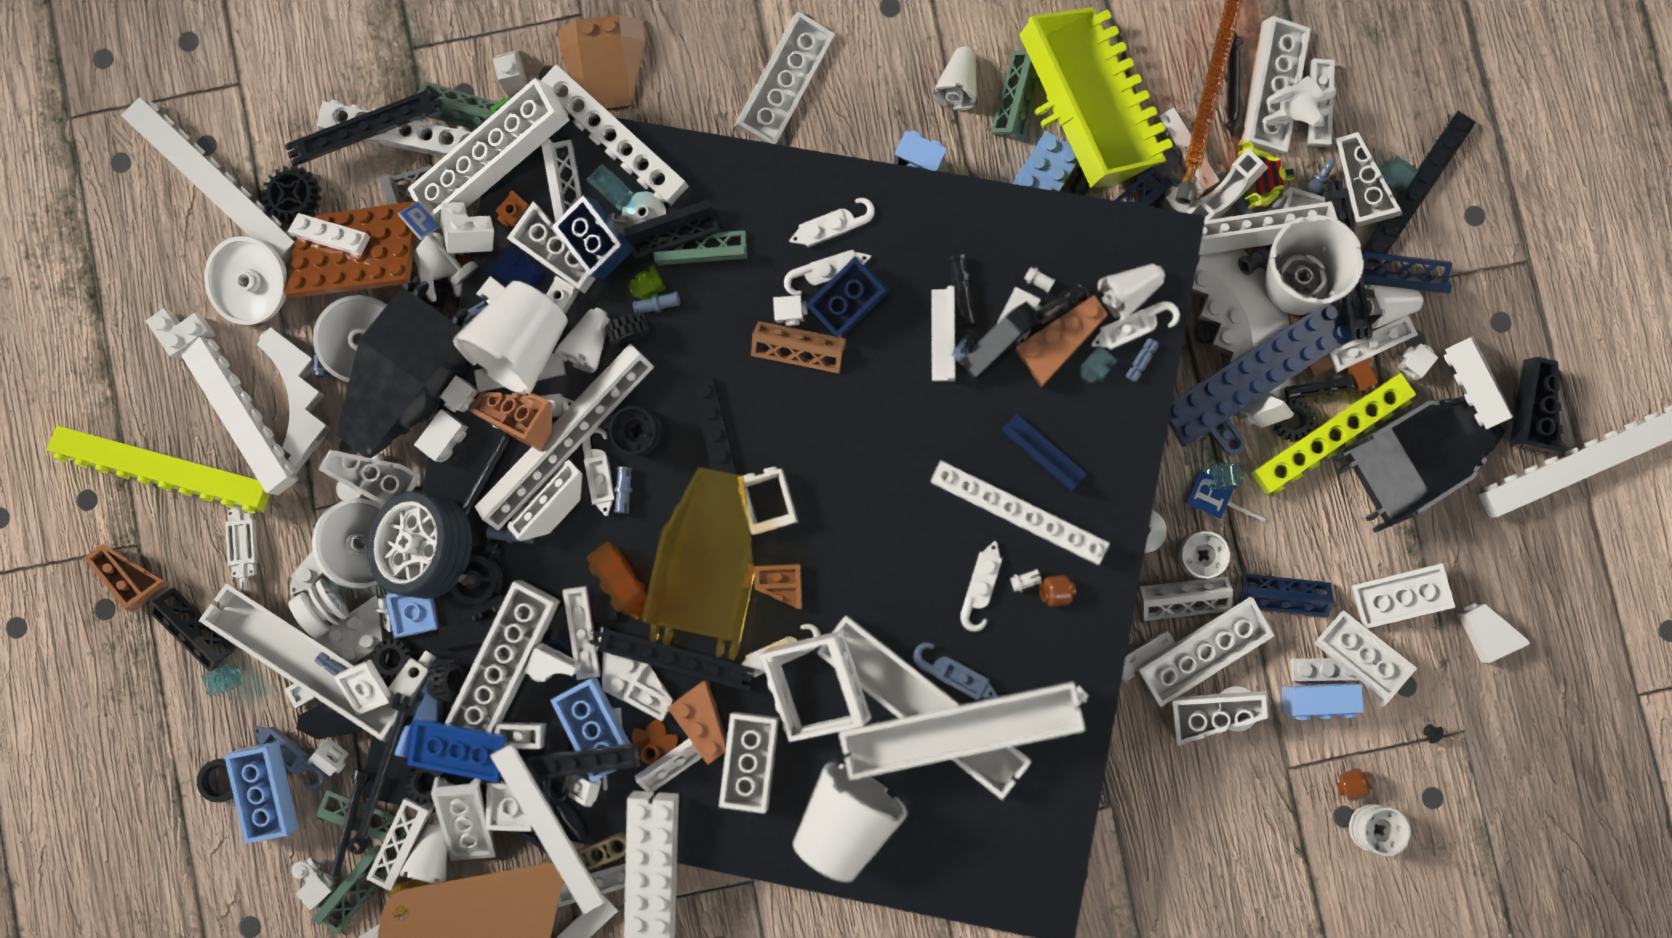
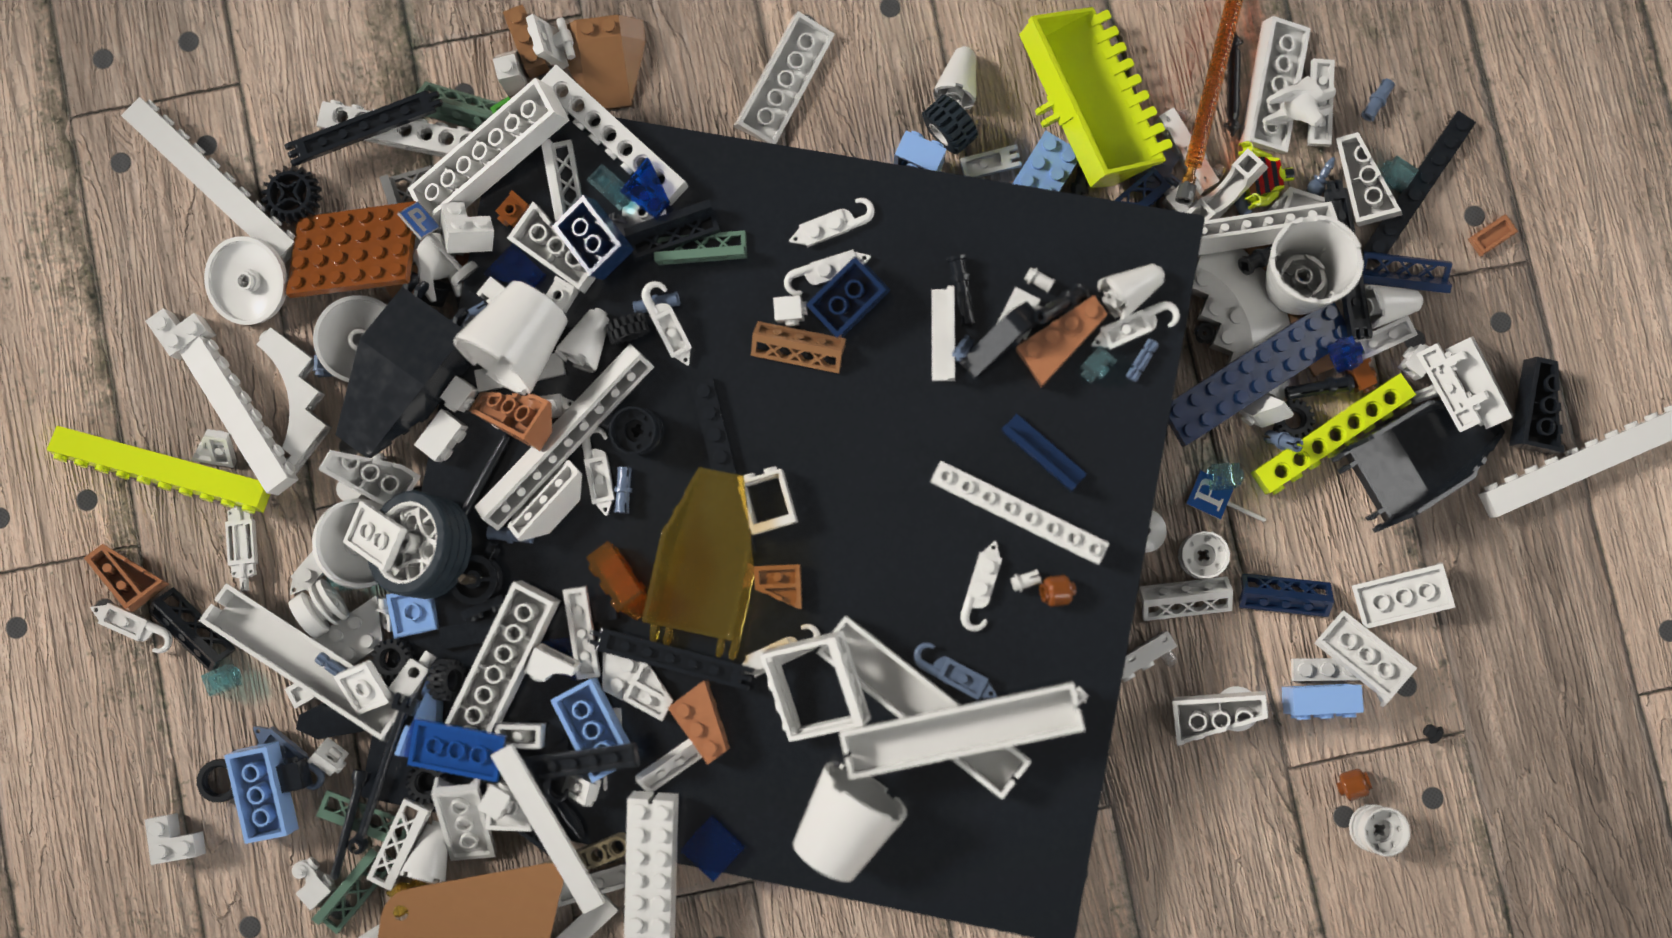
(131, 625): none -> white plate
(168, 844): none -> white brick
(216, 449): none -> white wing
(294, 774): none -> black brick
(329, 234): white plate -> none
(375, 536): none -> white plate
(497, 801): none -> white brick
(518, 27): none -> medium nougat brick
(550, 42): none -> white plate
(646, 190): none -> clear blue wing
(647, 284): clear neon green brick -> none
(655, 739): dark orange plate -> none
(667, 324): none -> white plate
(712, 848): none -> clear blue tile
(749, 762): white brick -> none
(950, 124): none -> black wheel
(990, 162): none -> white hinge
(1023, 98): sand green fence -> none
(1205, 652): white arch -> none
(1226, 434): sand blue plate -> none
(1283, 440): none -> sand blue pin
(1345, 354): none -> clear blue brick
(1378, 100): none -> sand blue pin
(1424, 394): none -> white piece
(1441, 371): none -> white hinge
(1490, 633): white slope -> none
(1492, 235): none -> nougat tile

